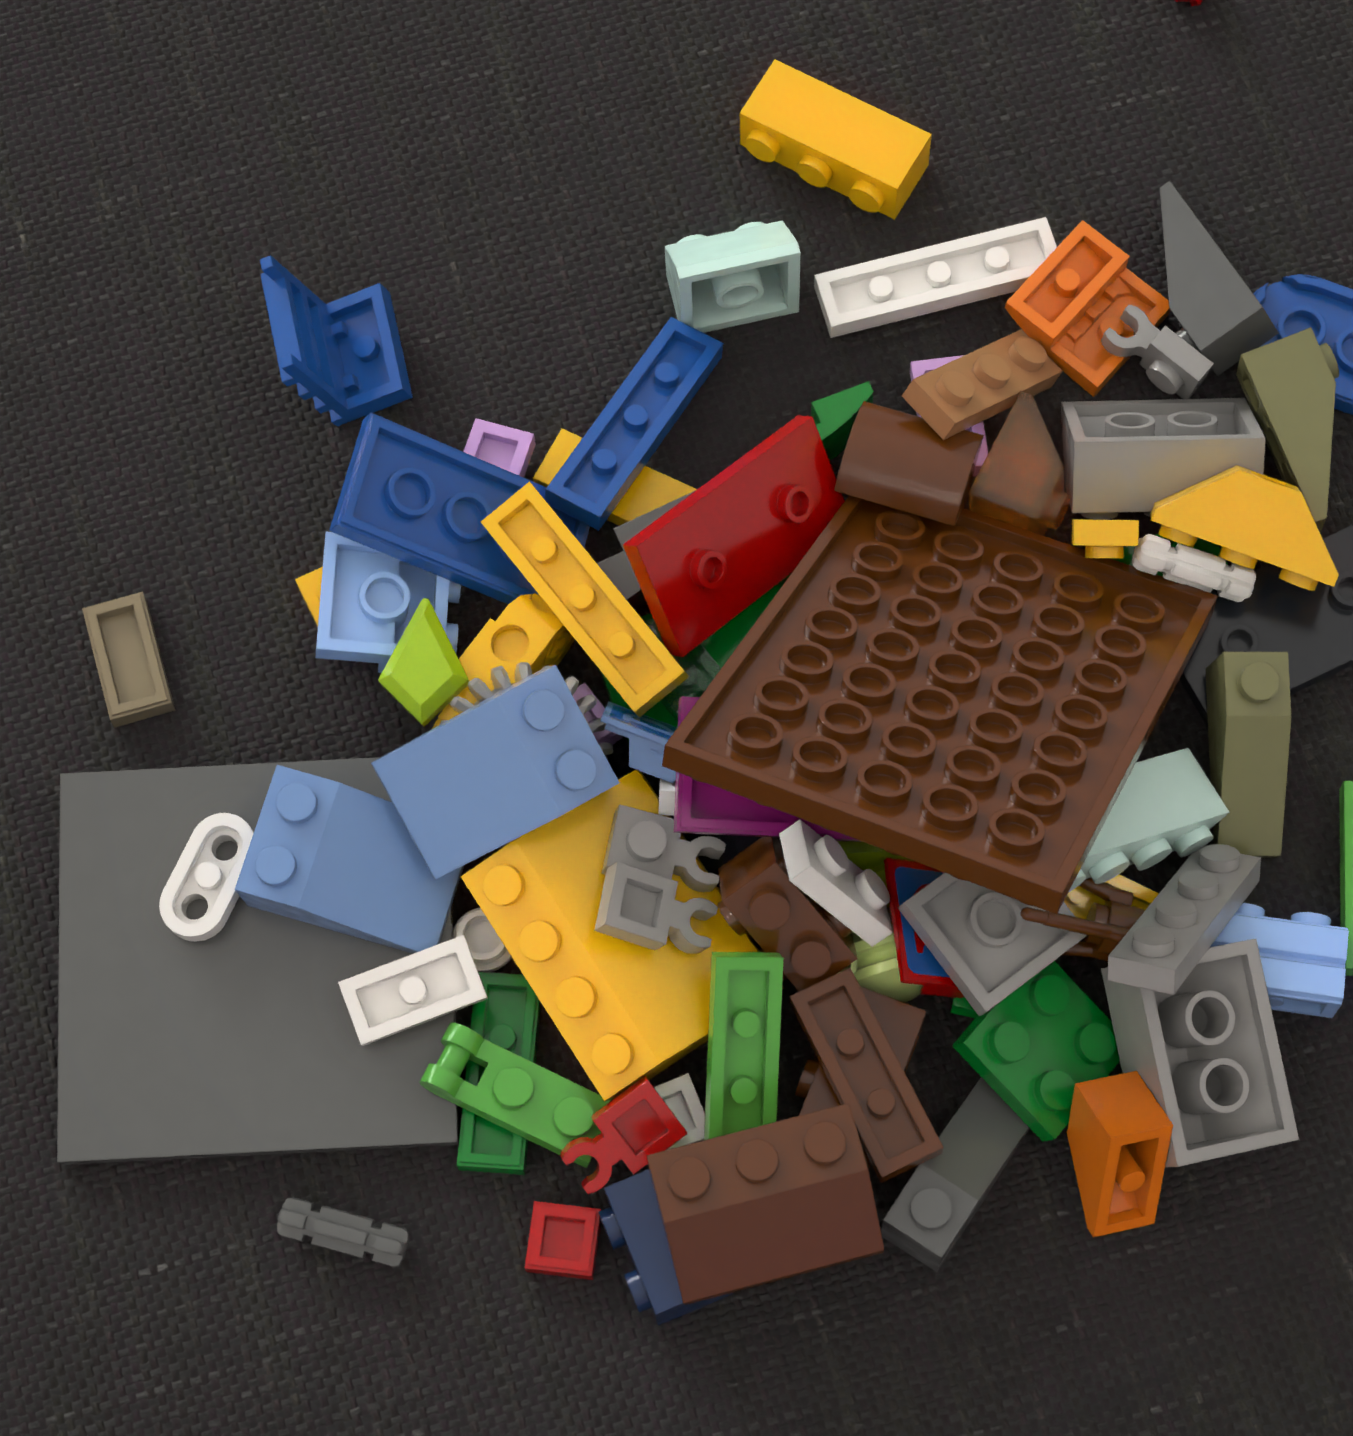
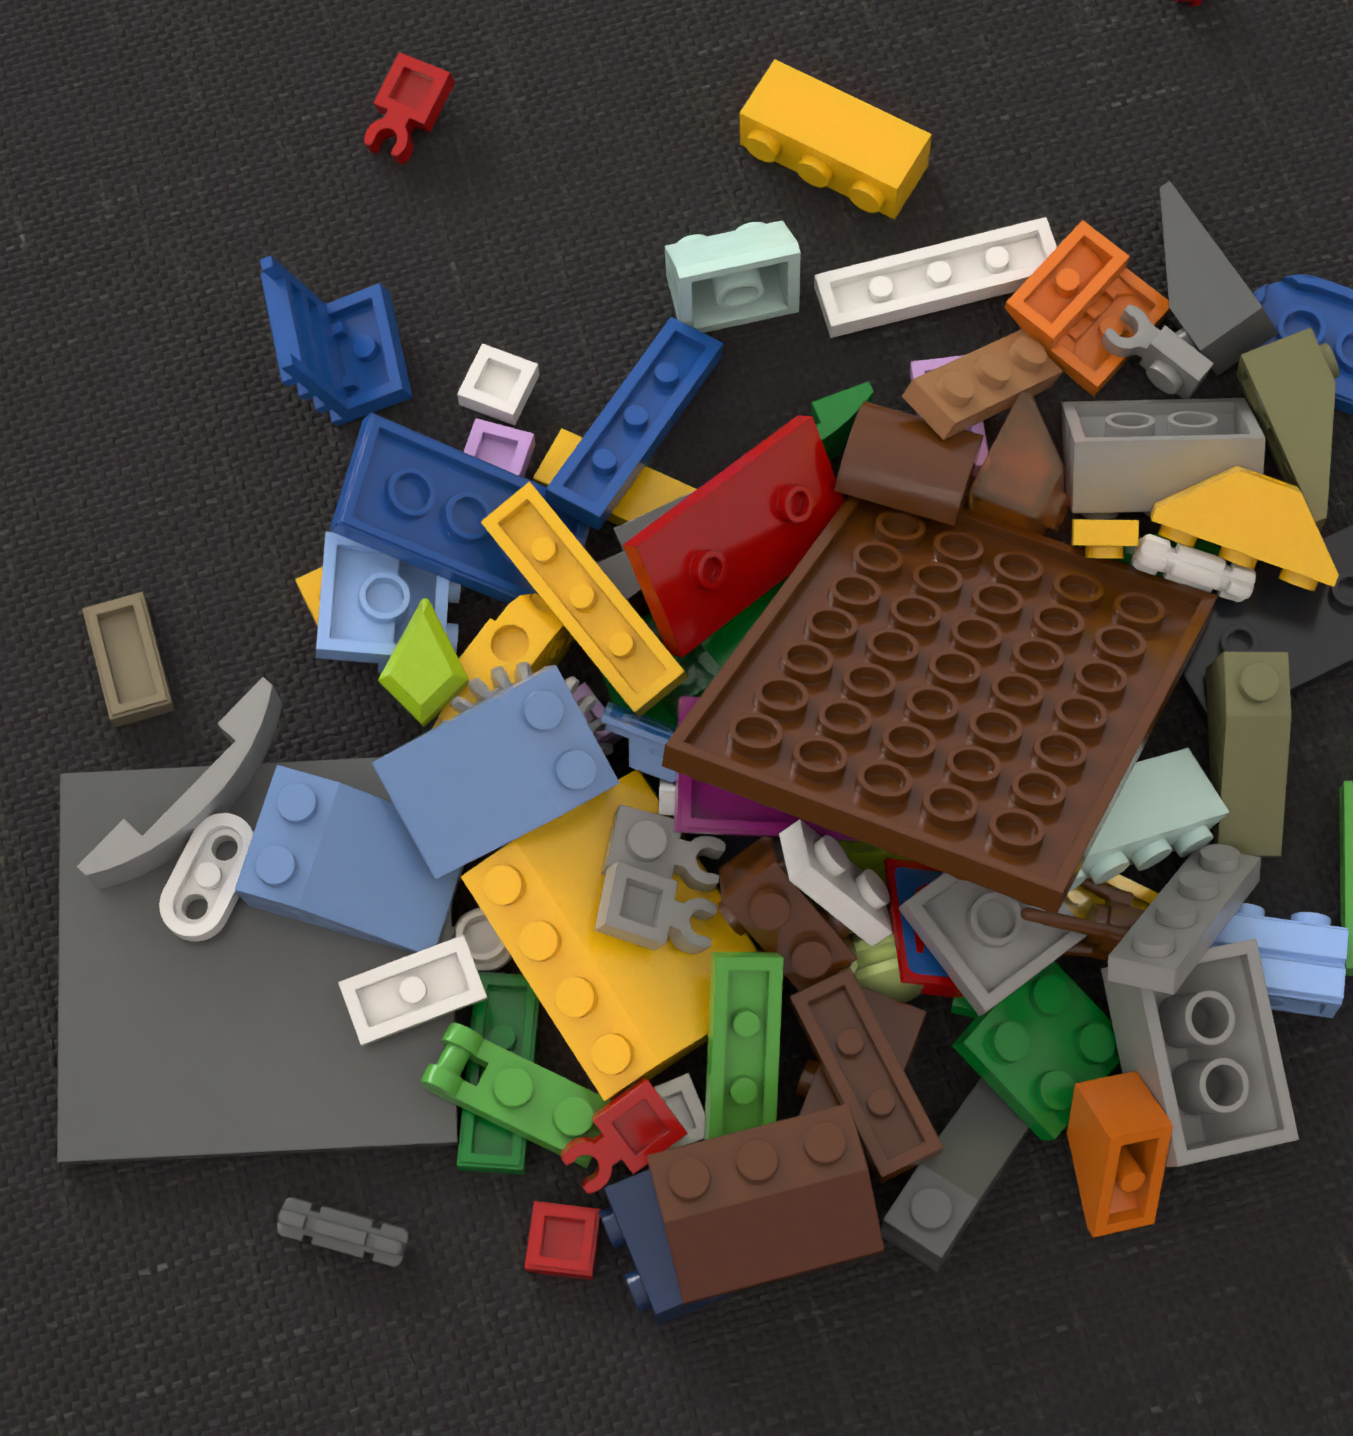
(128, 854): none -> light grey slope
(408, 99): none -> red plate
(498, 384): none -> white plate

